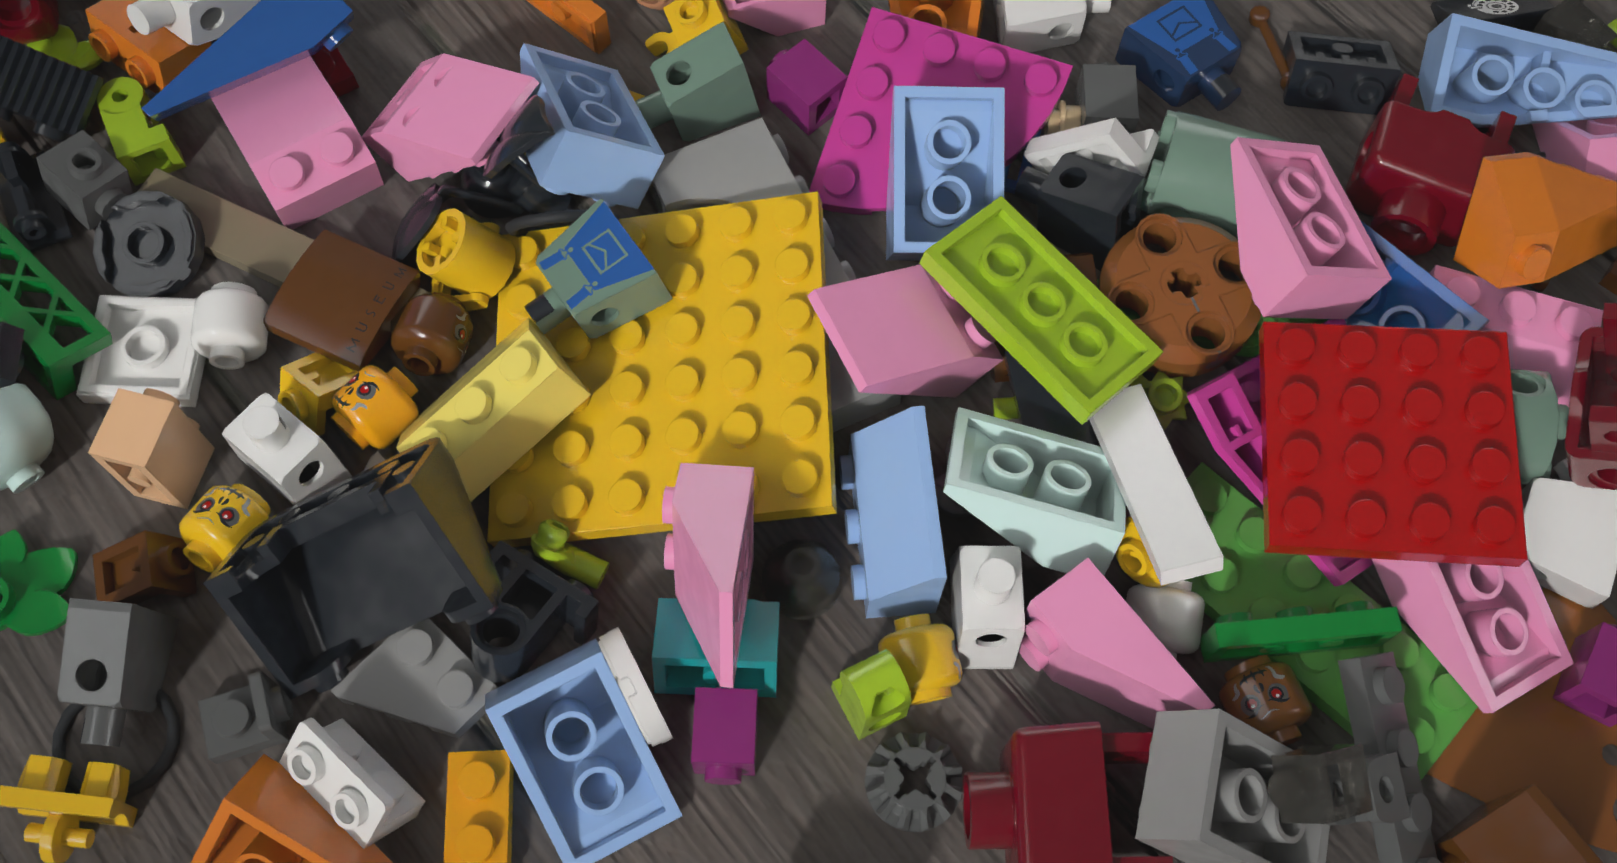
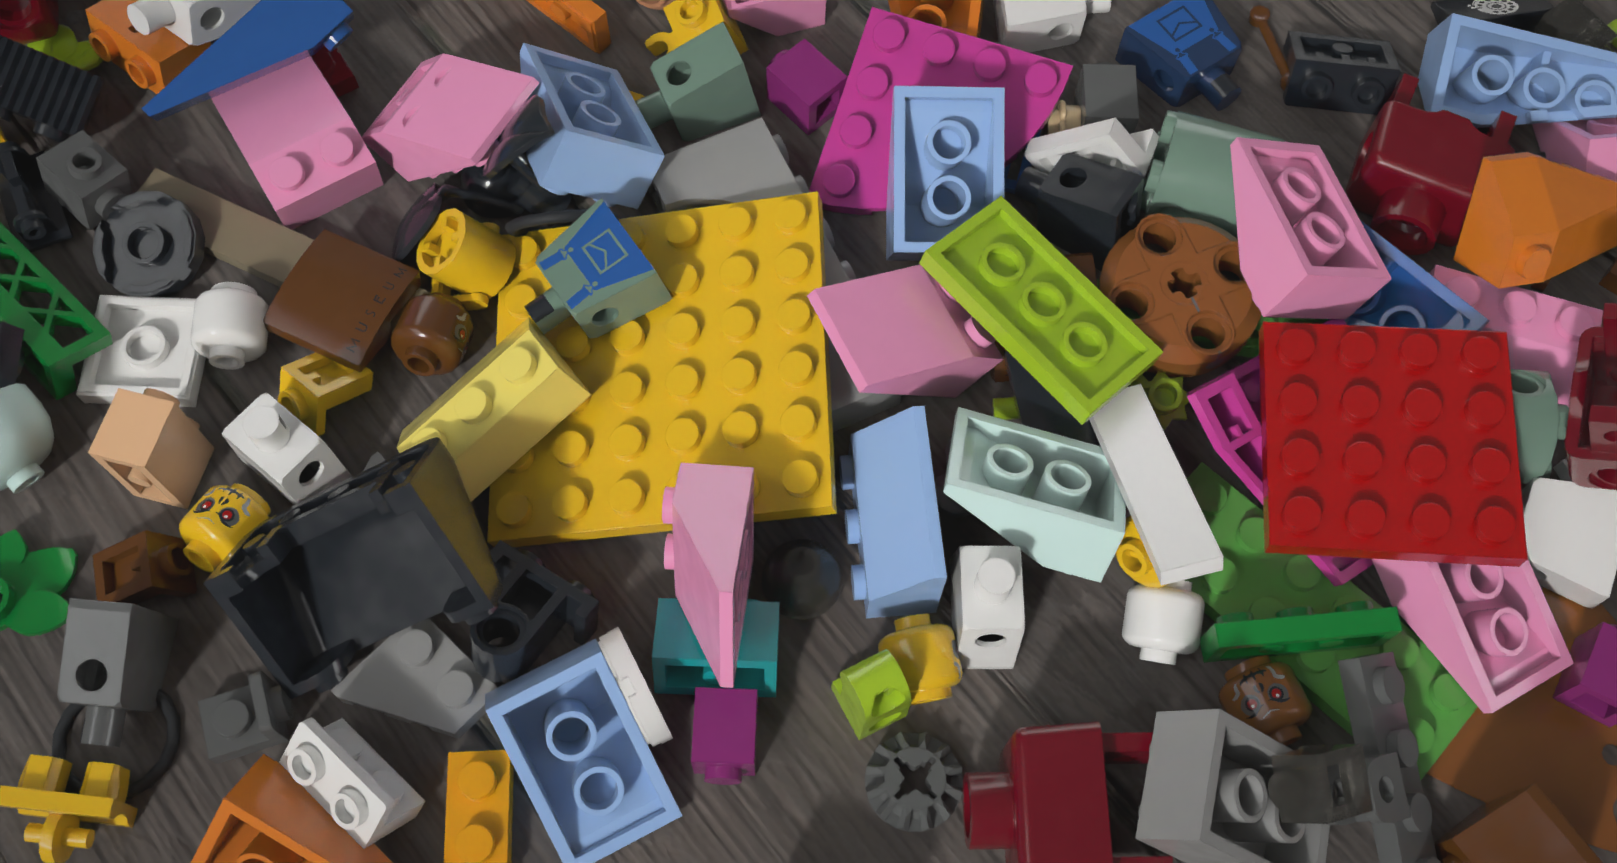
(134, 135): lime leg -> none
(375, 406): light orange head -> none
(567, 559): lime arm -> none
(1104, 650): bright pink slope -> none

